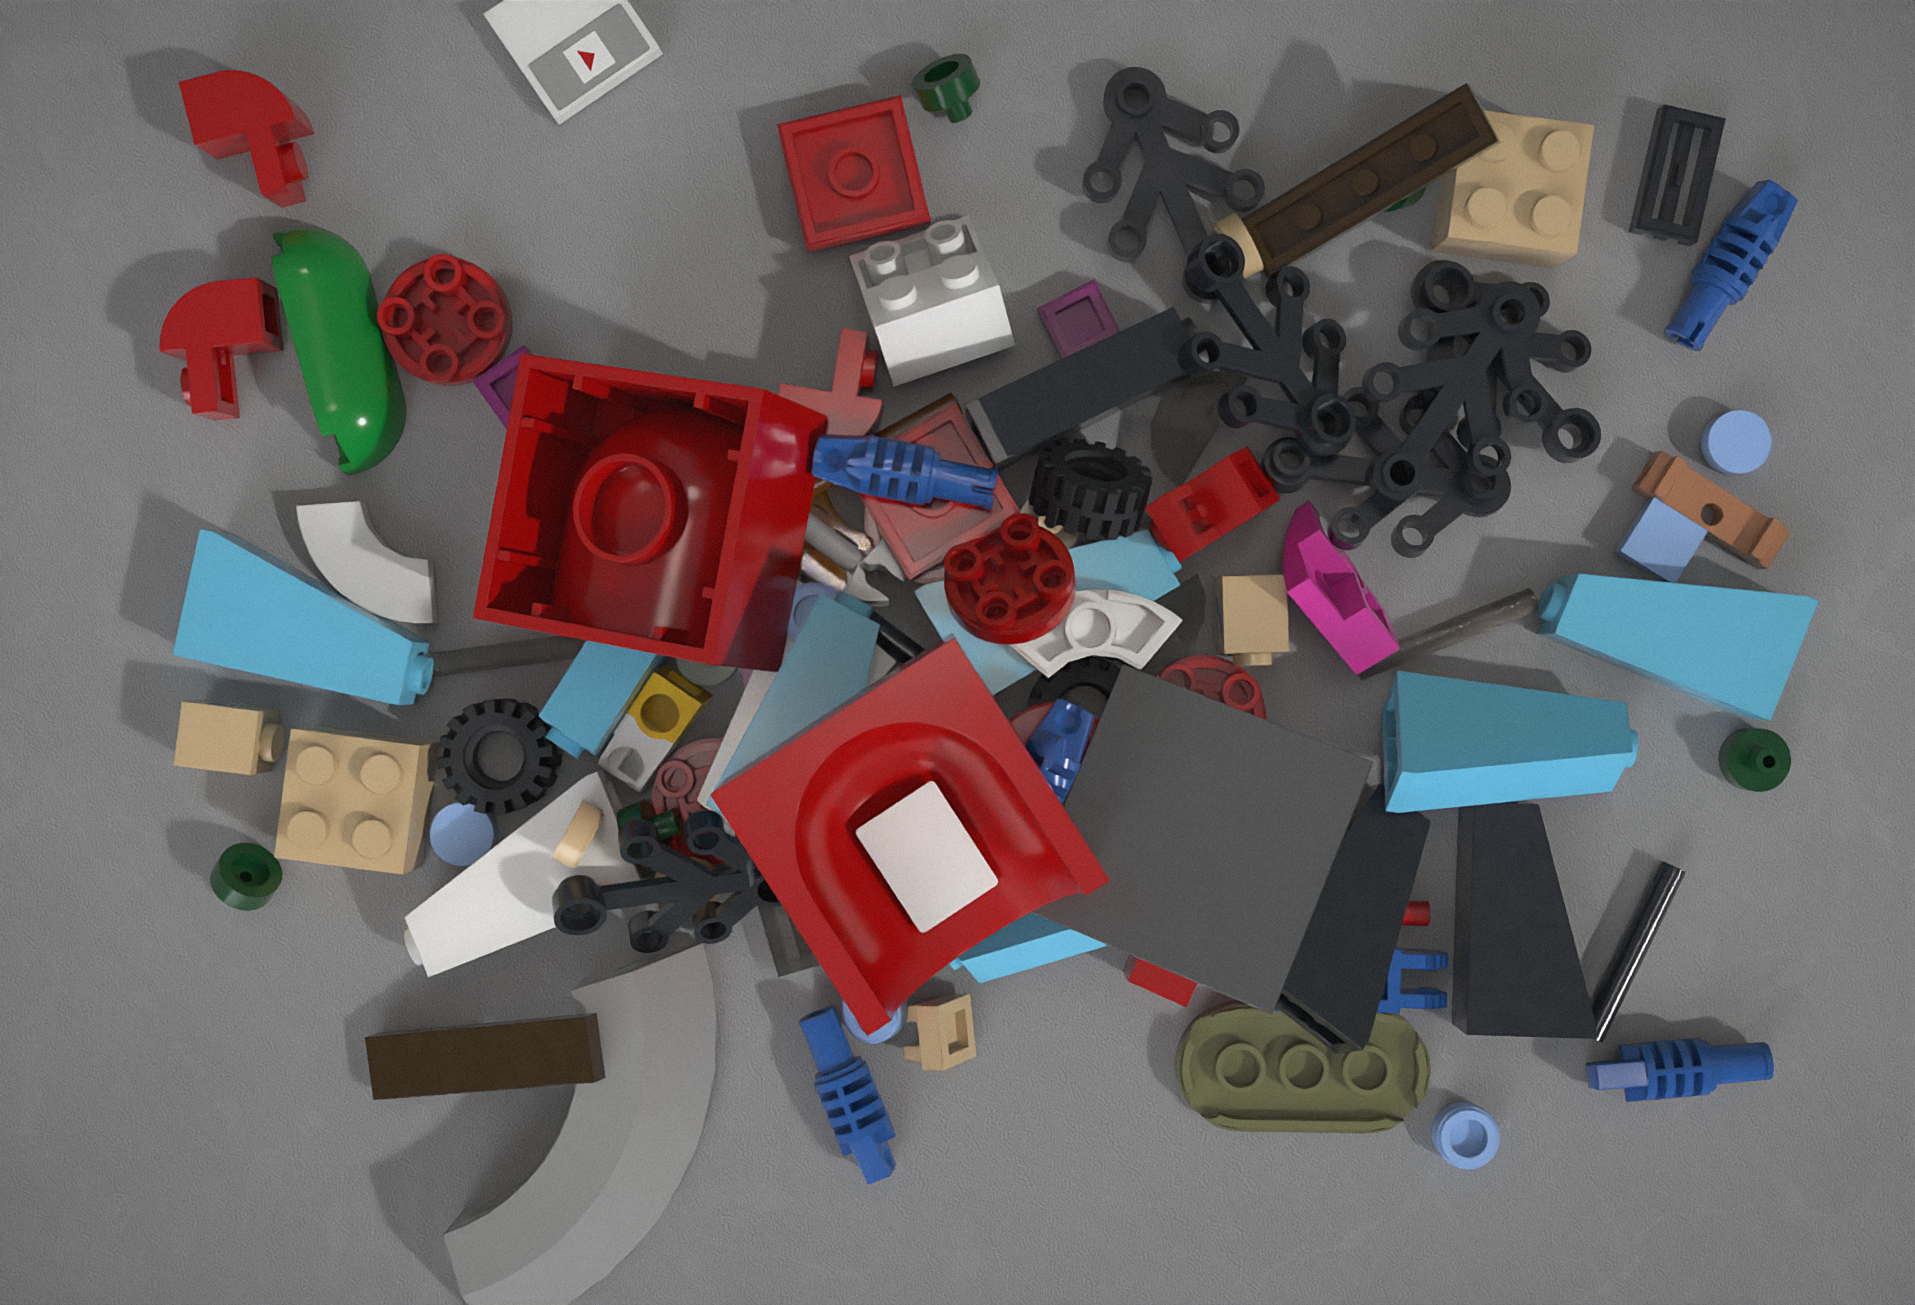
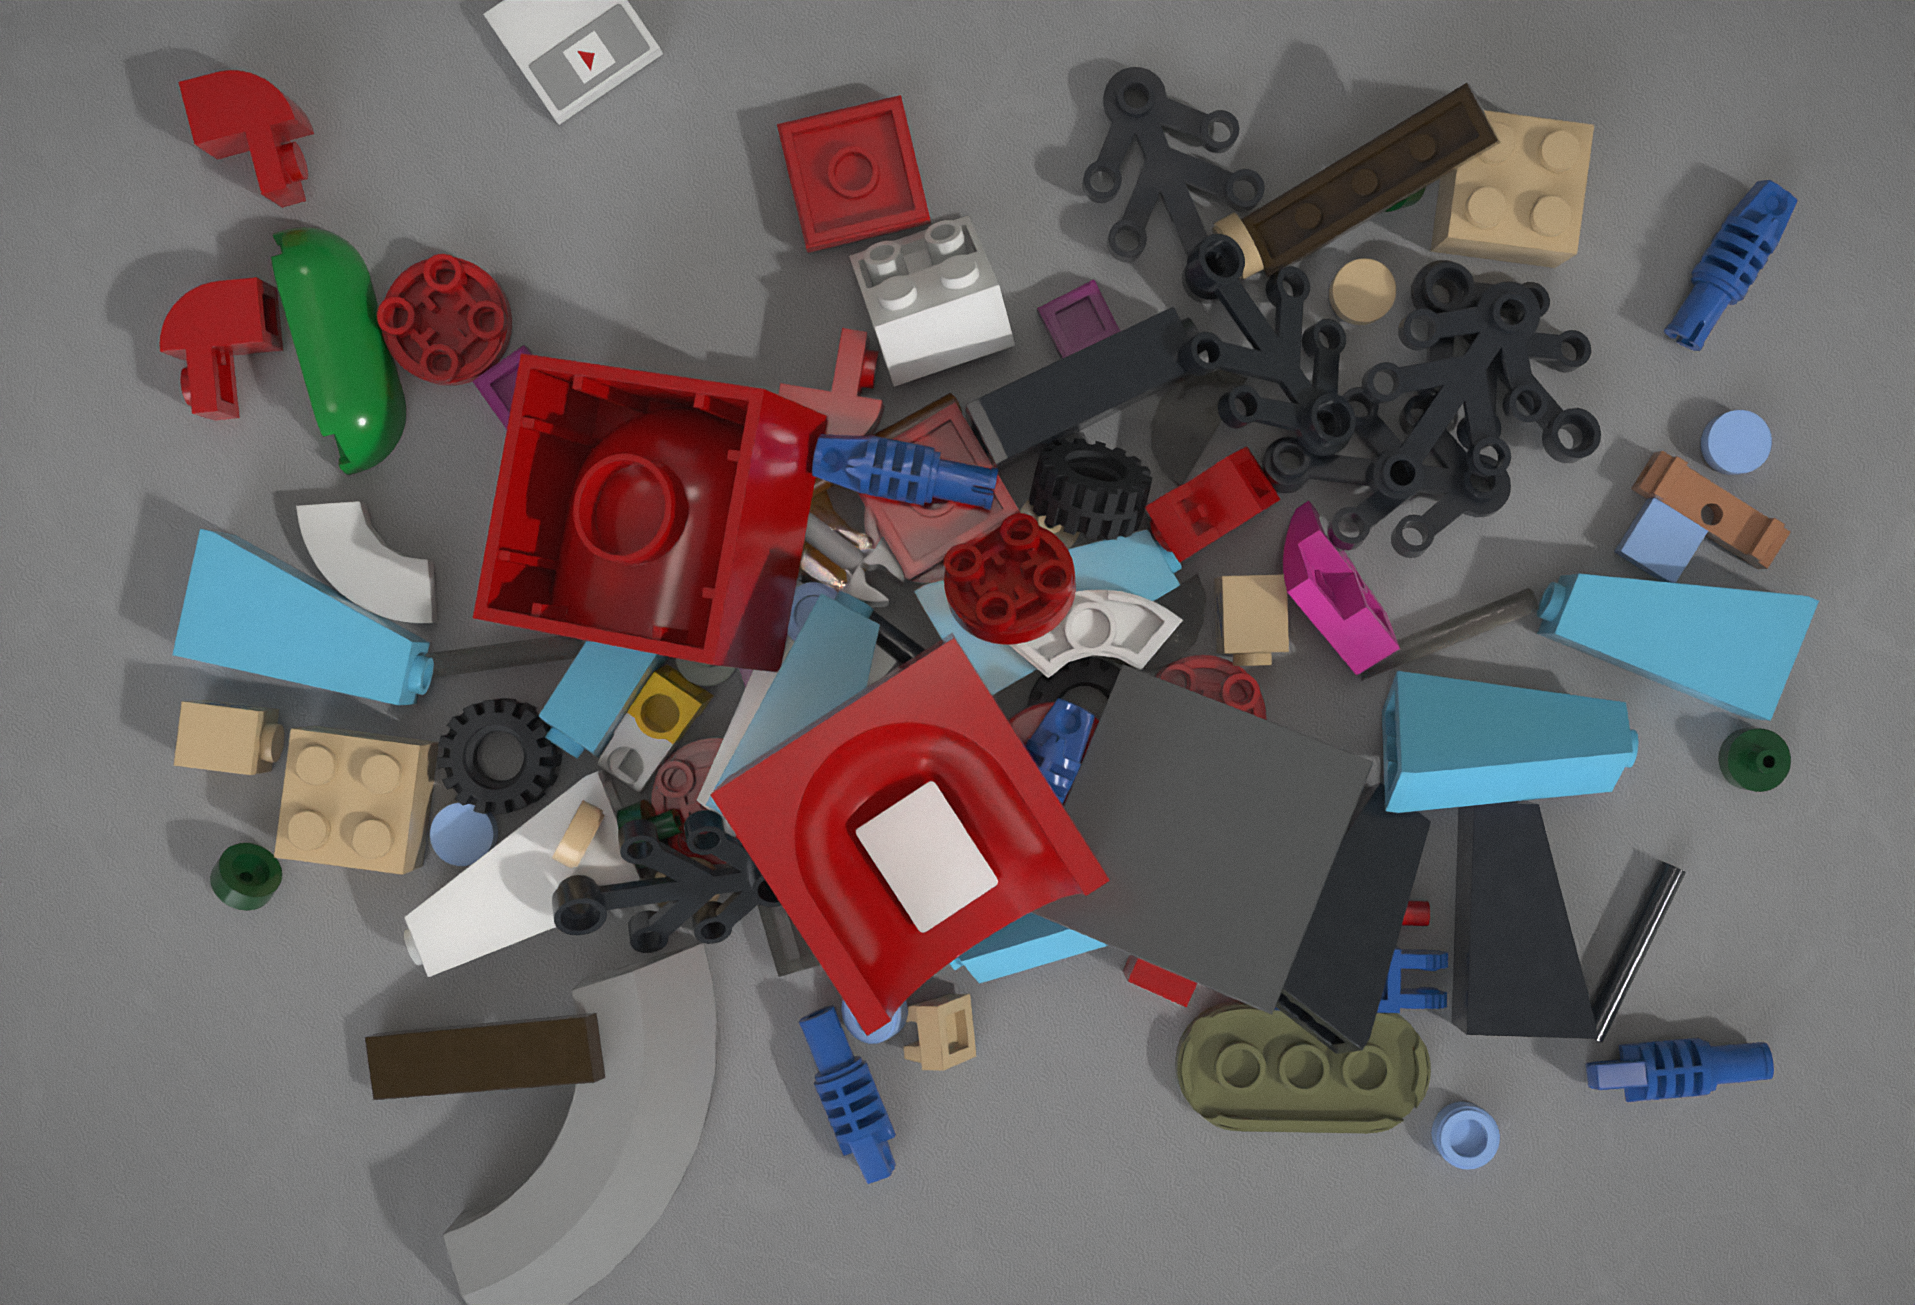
(947, 86): dark green tile -> none
(1362, 291): none -> tan tile
(1663, 226): black tile -> none

